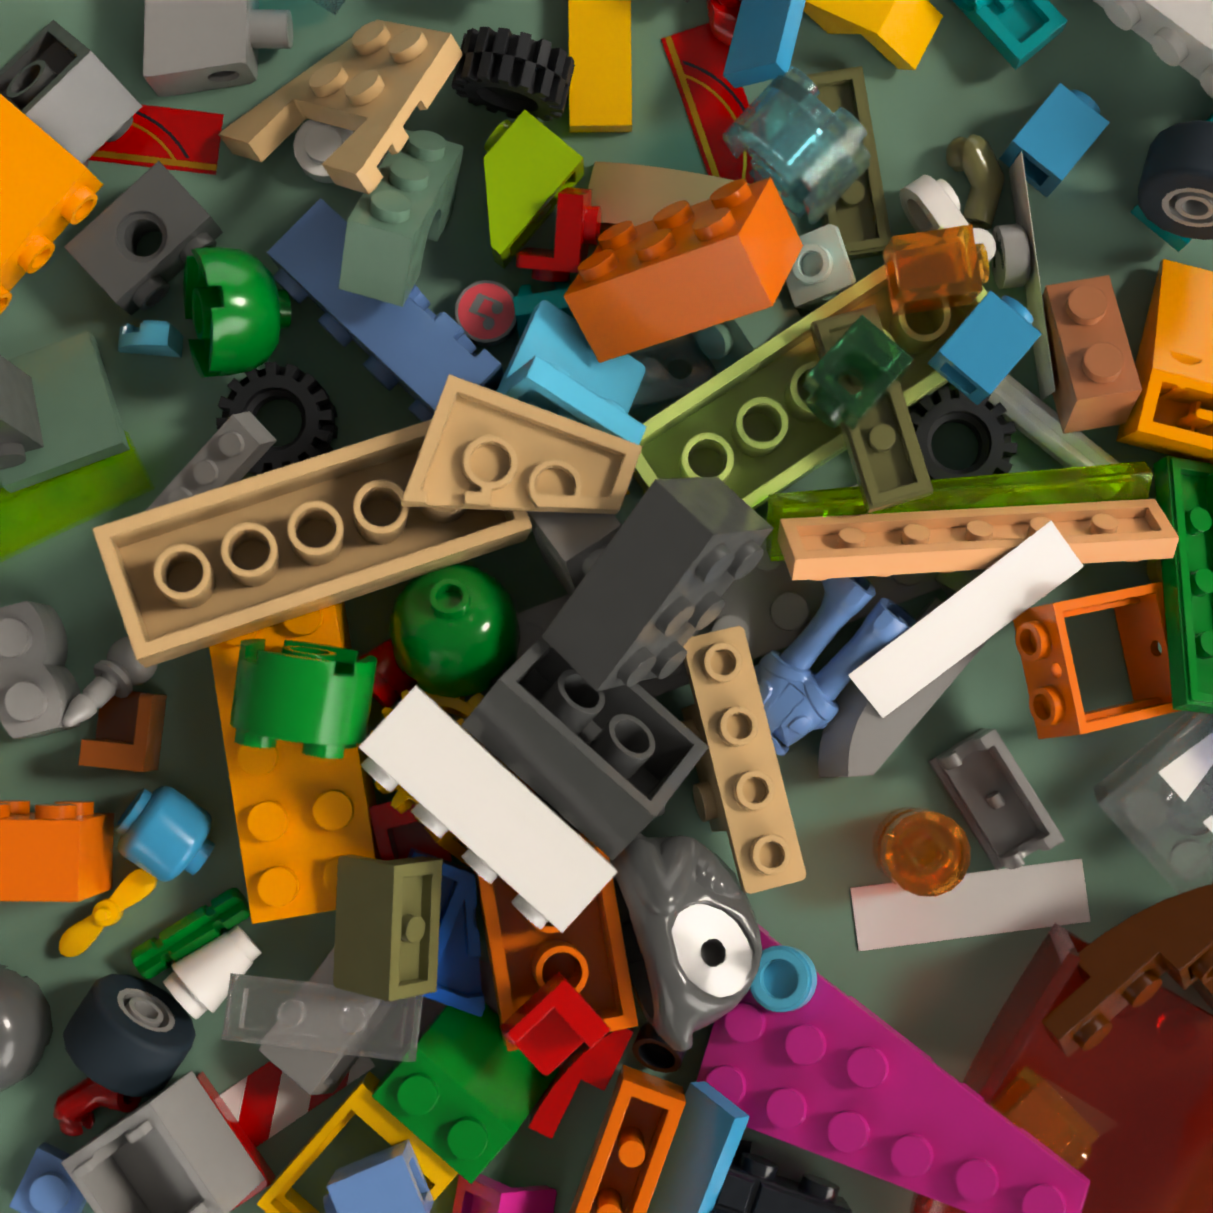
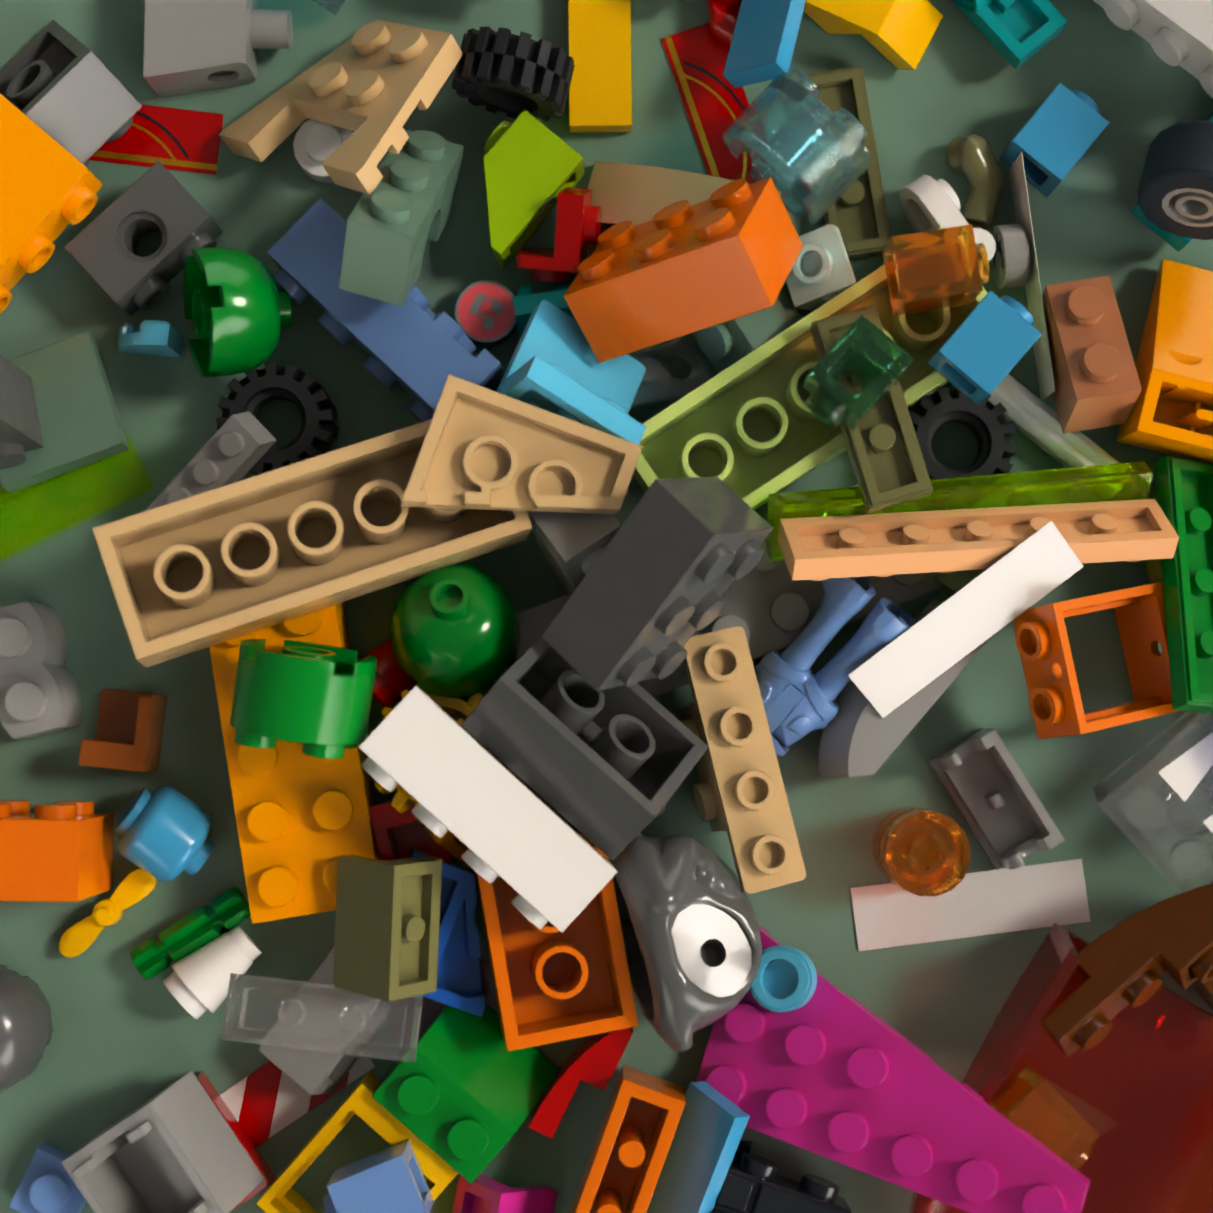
(76, 1105): red arm -> none
(113, 677): light grey bar -> none
(129, 1035): black wheel -> none
(553, 1025): red panel -> none
(654, 1052): black hinge -> none

